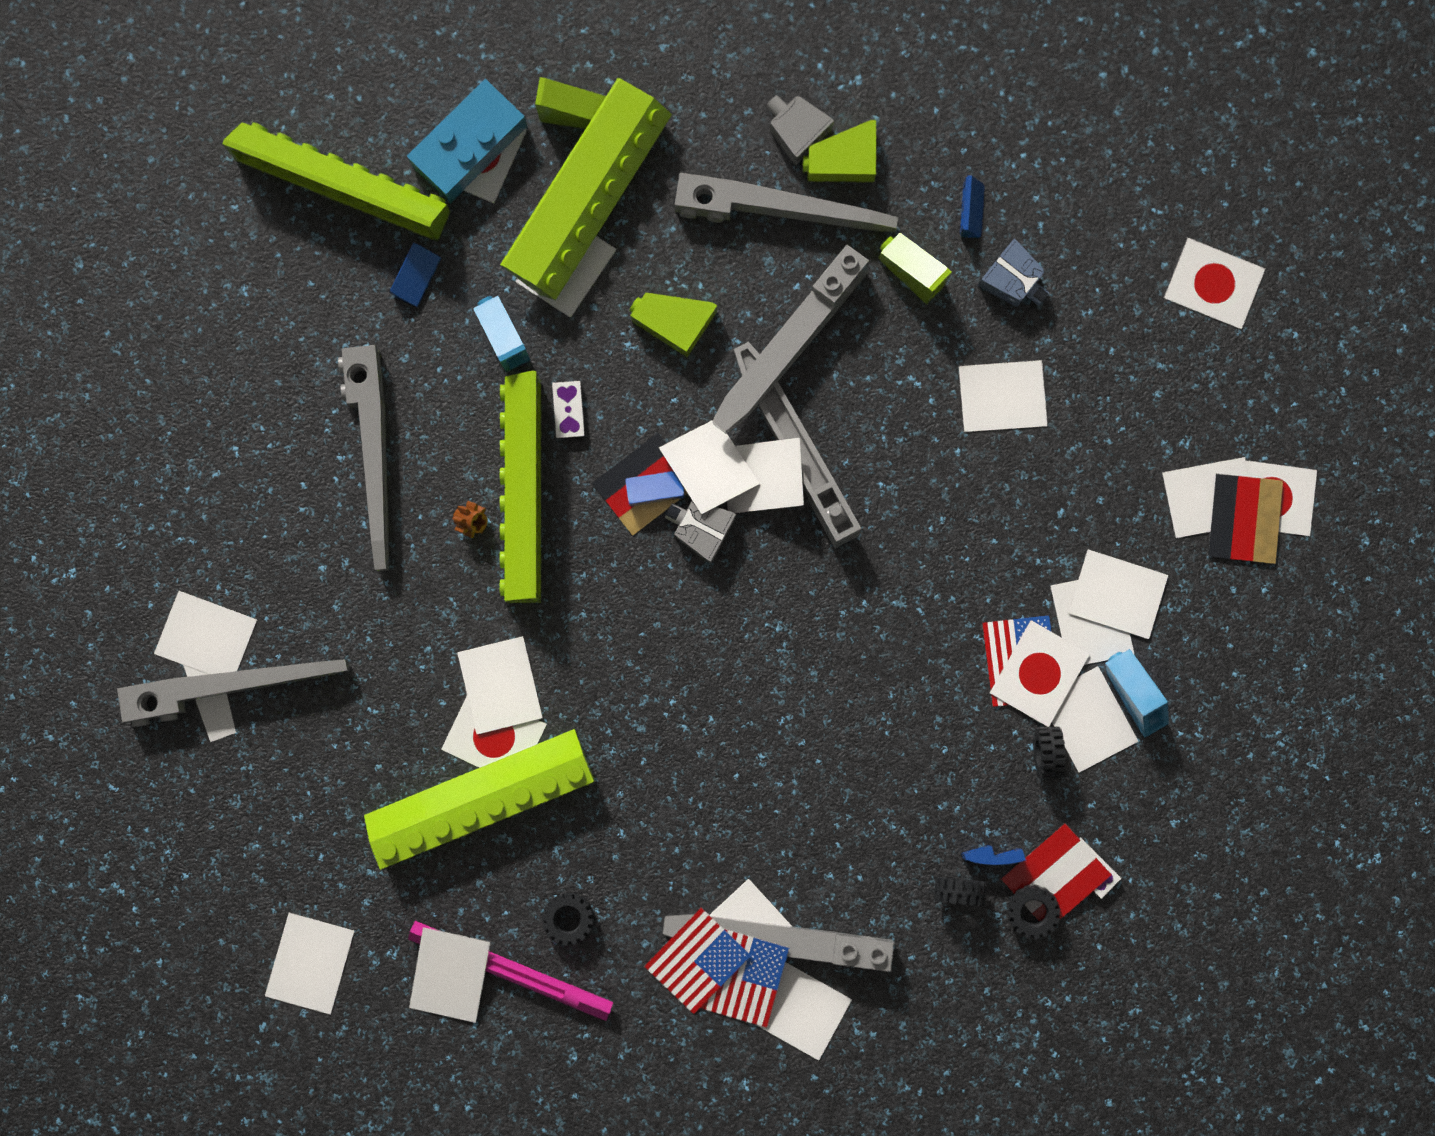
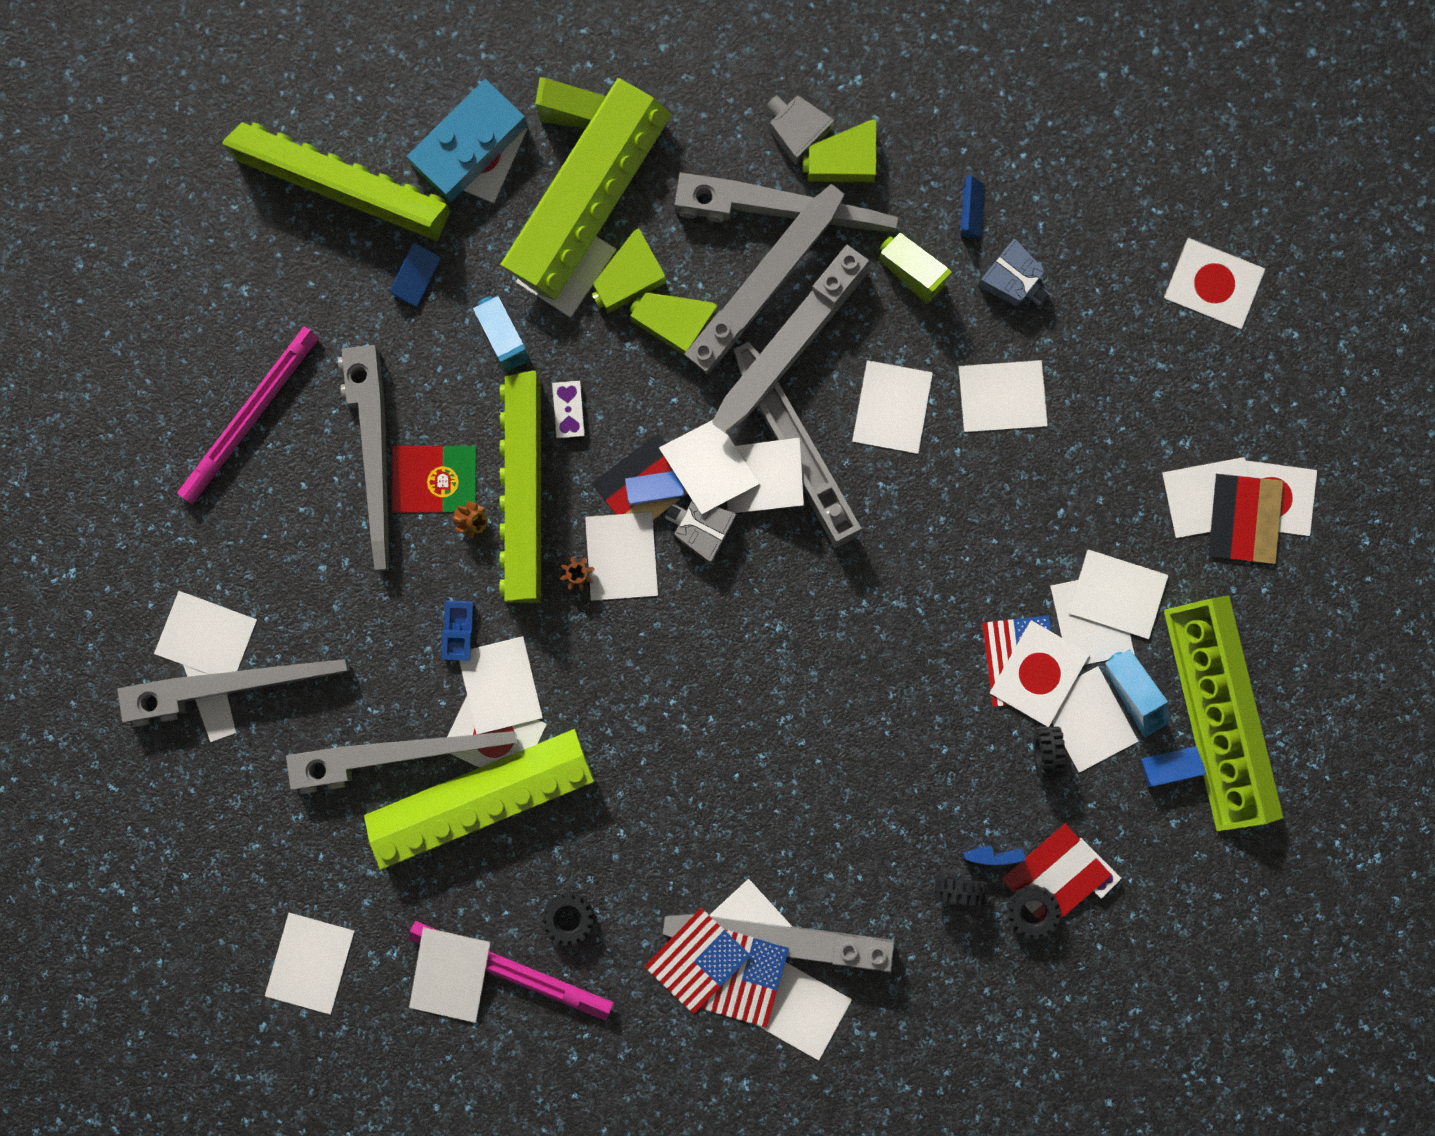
(248, 415): none -> dark pink piece
(342, 759): none -> light grey piece
(433, 478): none -> red sticker
(457, 630): none -> blue slope
(575, 566): none -> dark orange gear
(622, 556): none -> white sticker
(628, 274): none -> lime slope
(764, 281): none -> light grey piece
(892, 407): none -> white sticker
(1172, 766): none -> blue slope
(1223, 714): none -> lime slope

